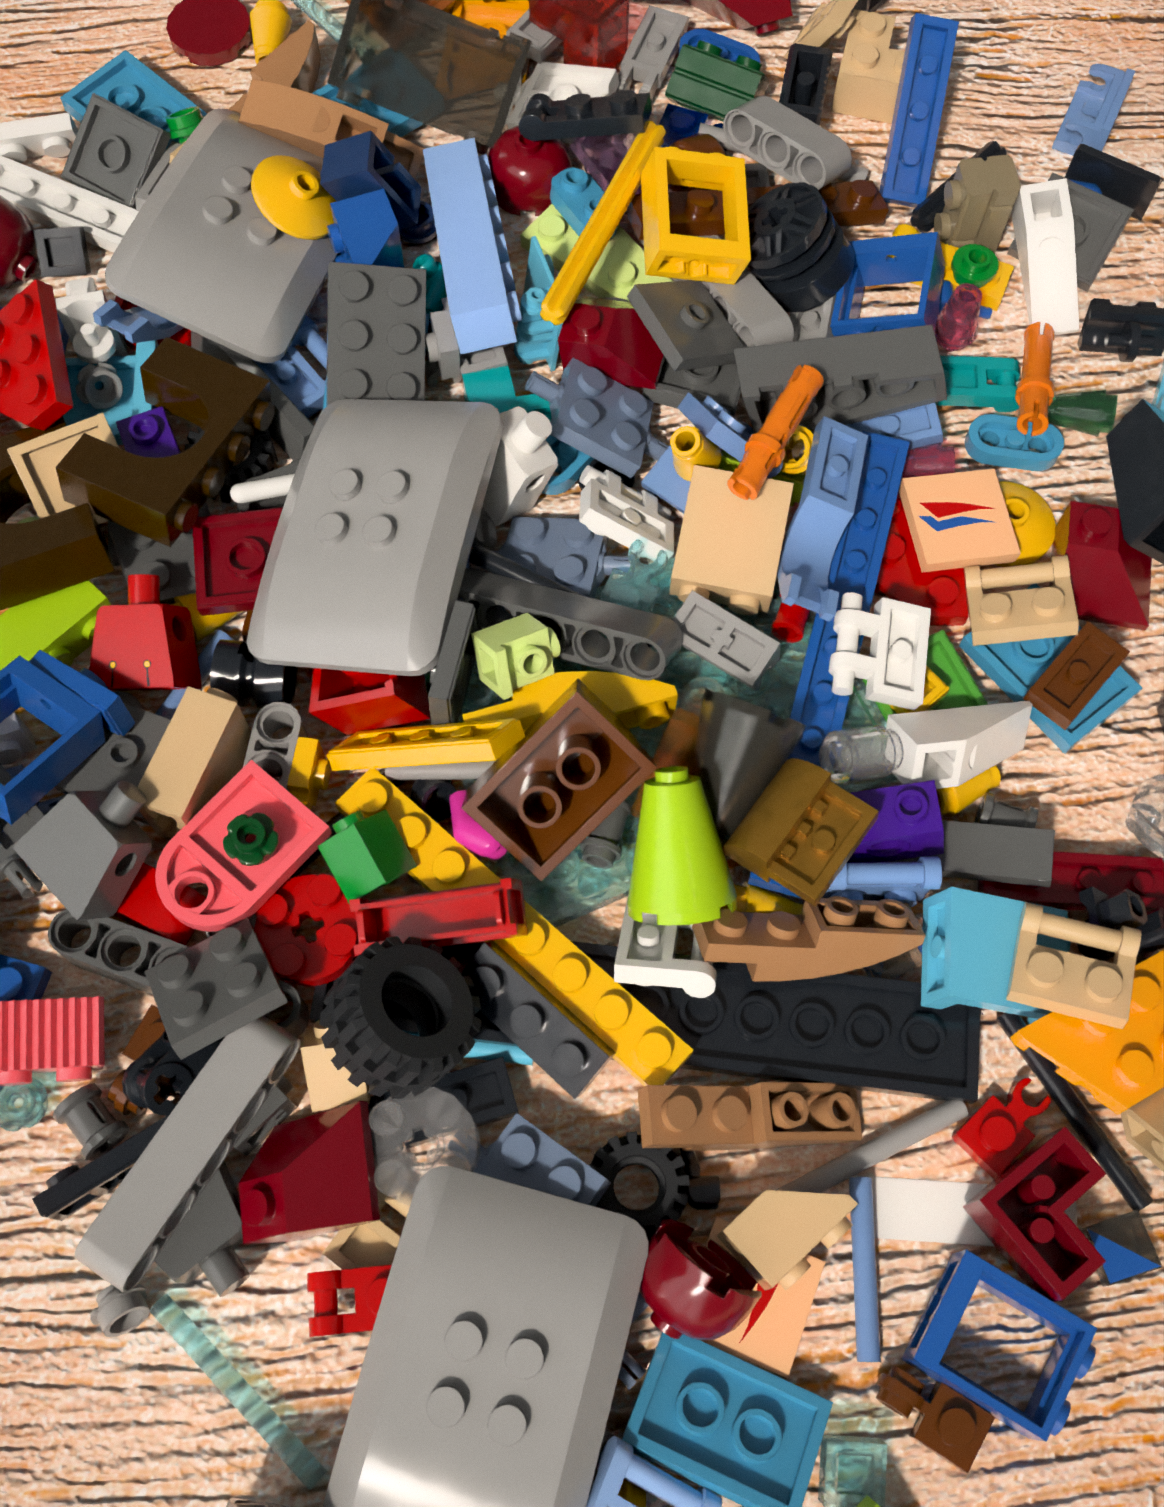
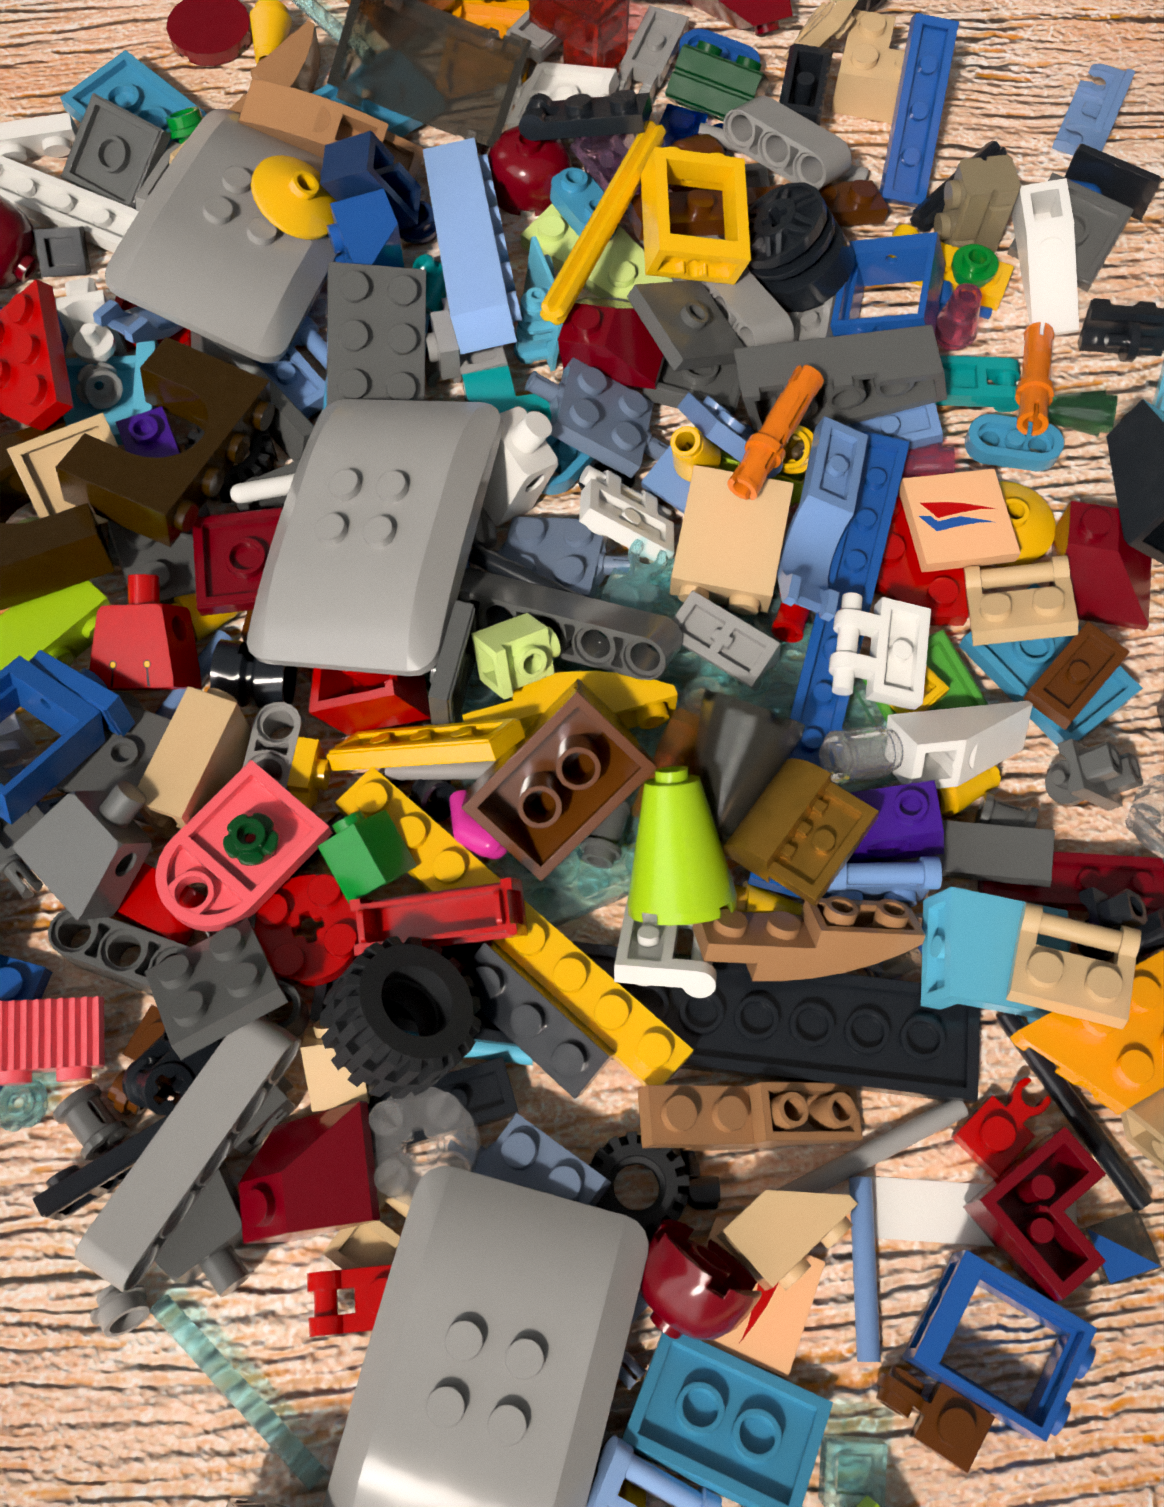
(1092, 775): none -> dark grey hips

